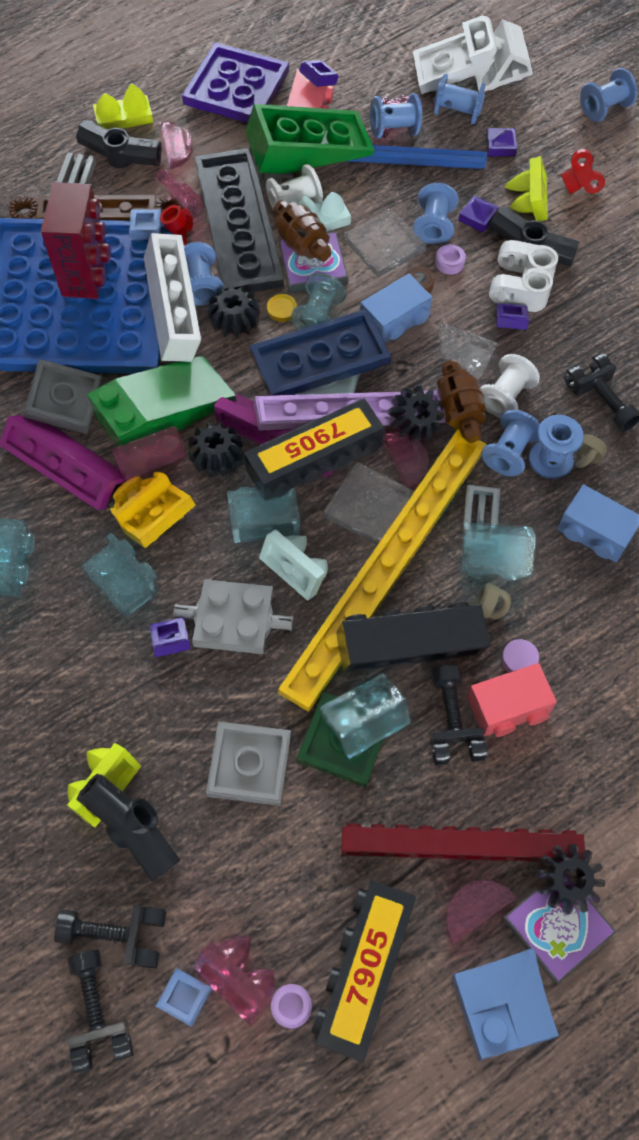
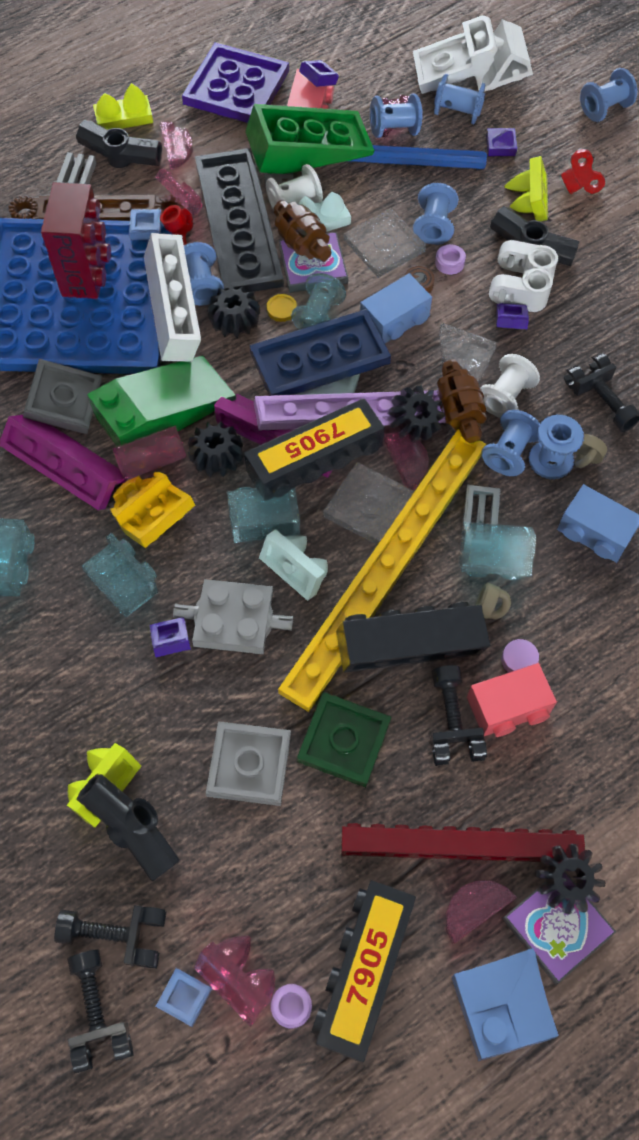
(366, 714): clear light blue bracket -> none
(478, 213): dark purple tile -> none

